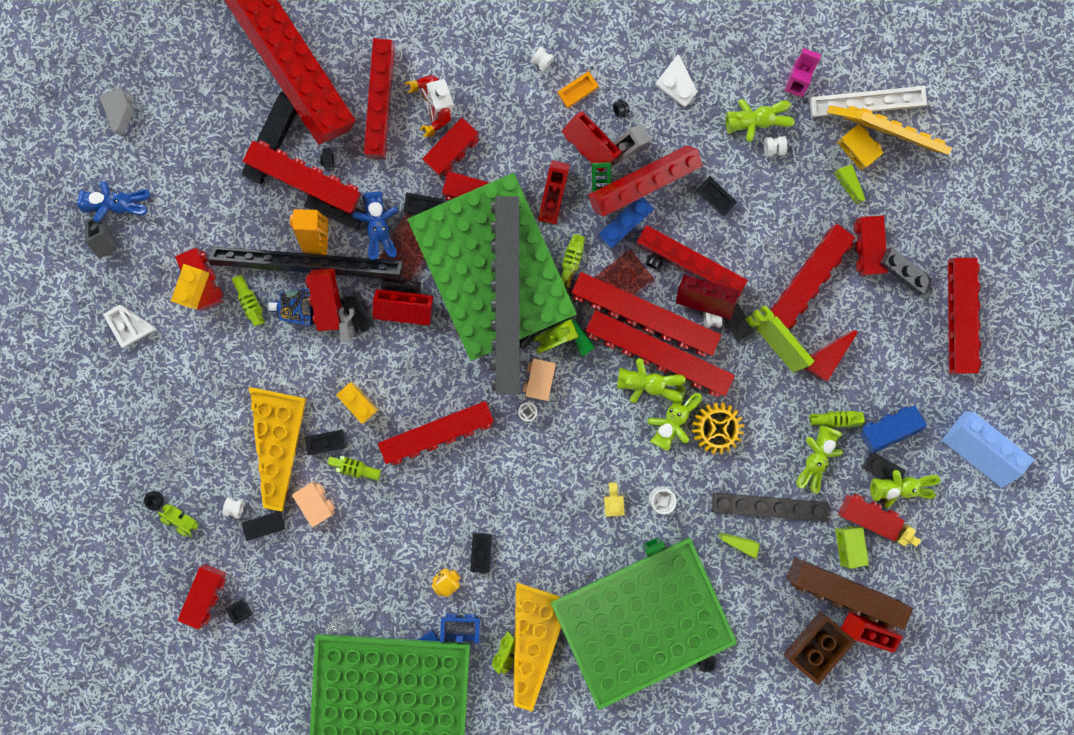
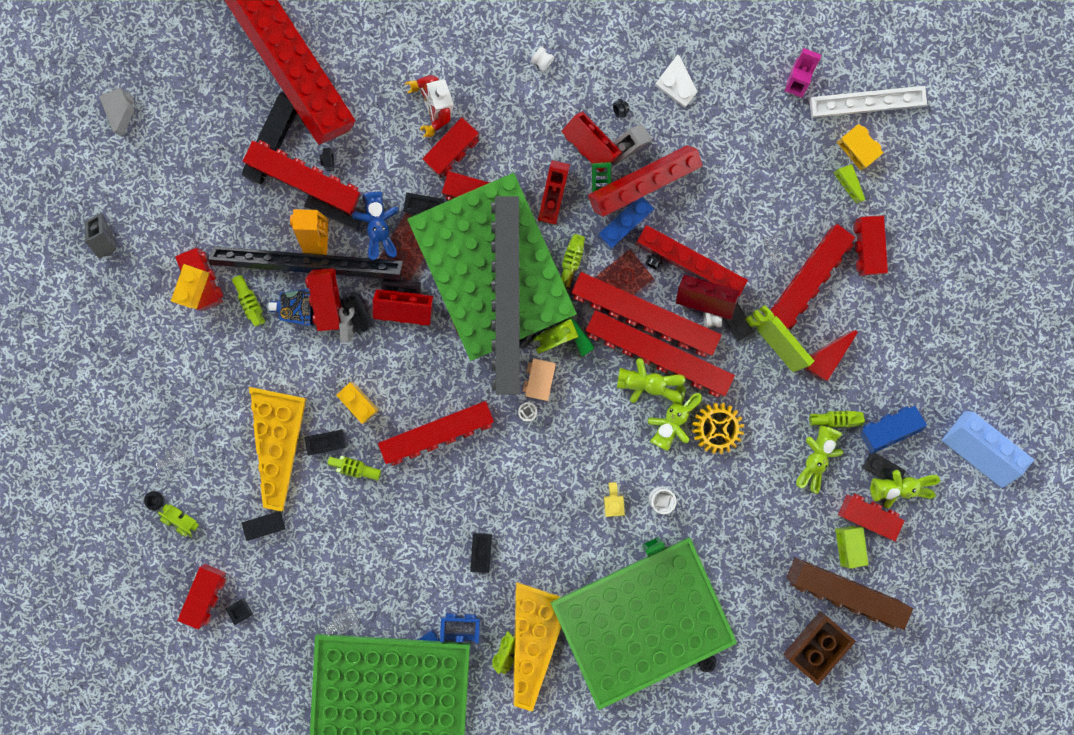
(116, 202): blue animal -> none
(127, 325): white wing -> none
(233, 508): white wheel -> none
(314, 503): light nougat brick -> none
(379, 98): red brick -> none
(446, 582): yellow head -> none
(578, 89): light orange tile -> none
(716, 196): black plate -> none
(745, 545): lime slope -> none
(762, 118): lime animal -> none
(769, 506): black plate -> none
(775, 146): white wheel -> none
(871, 632): red brick -> none
(881, 124): yellow wing -> none
(905, 271): plate -> none
(907, 536): light yellow plate -> none
(963, 315): red brick -> none

